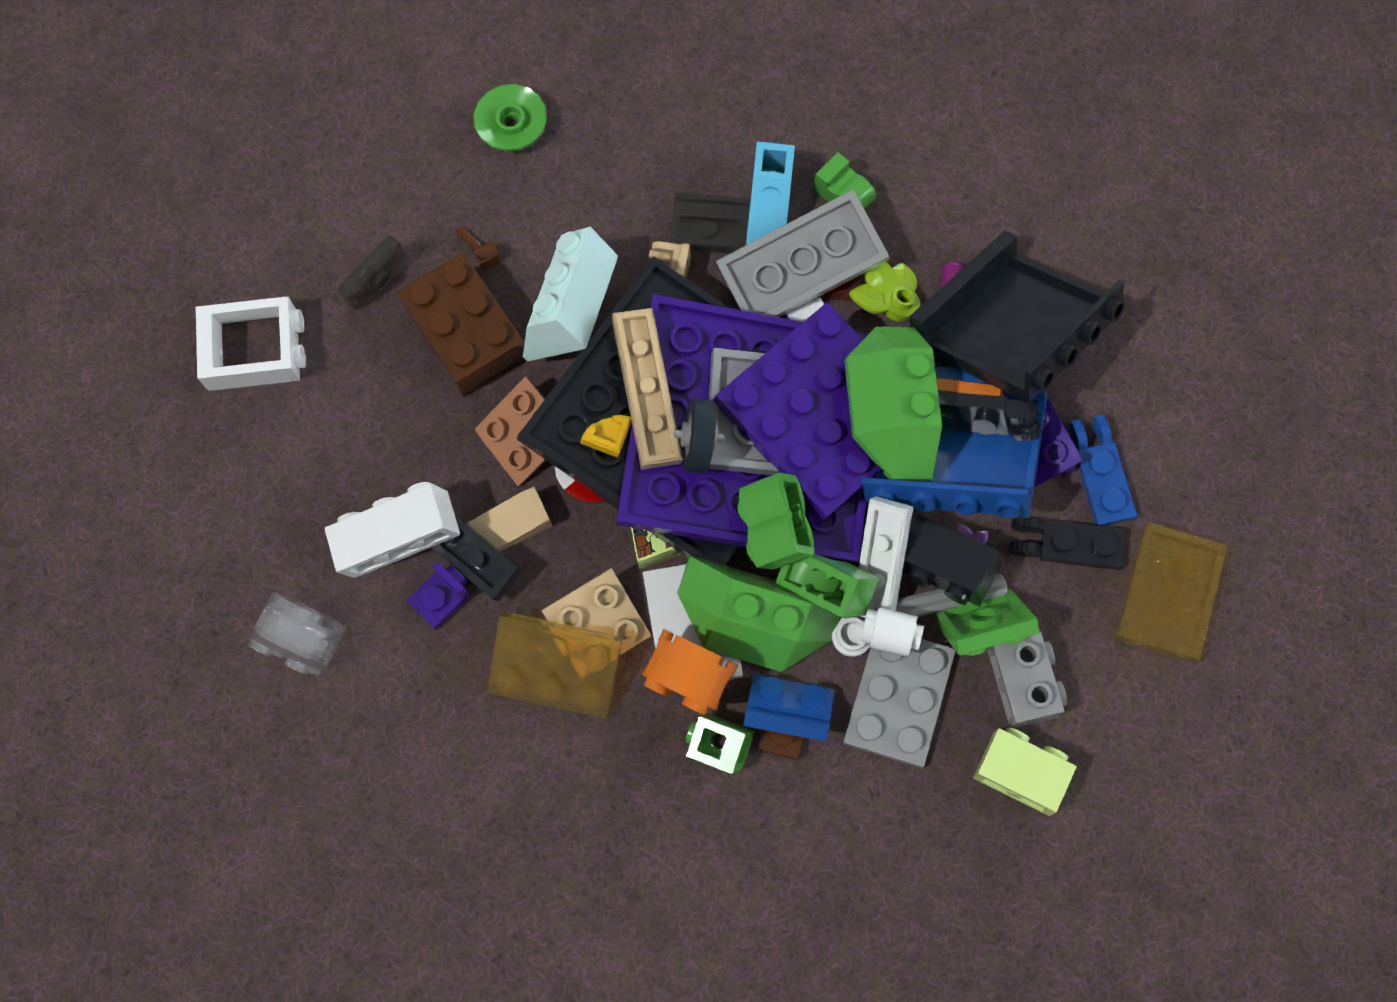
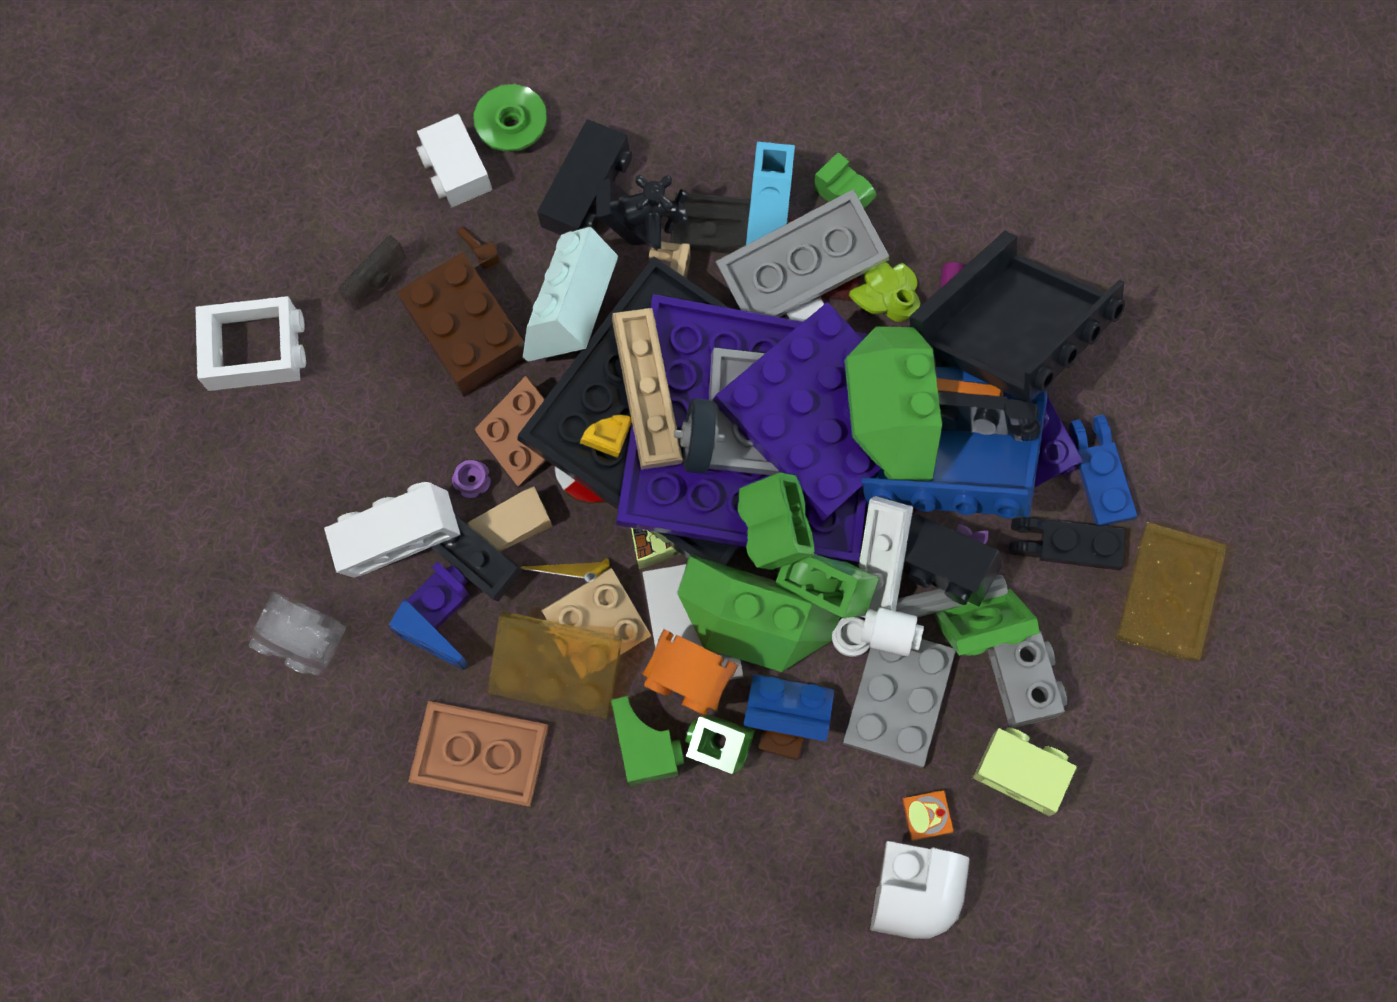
(414, 628): none -> blue slope
(454, 160): none -> white brick
(467, 469): none -> medium lavender plate
(479, 754): none -> nougat tile
(581, 570): none -> yellow sticker
(594, 157): none -> black brick
(639, 215): none -> black piece
(645, 751): none -> bright green arch
(919, 891): none -> white brick
(927, 815): none -> tile

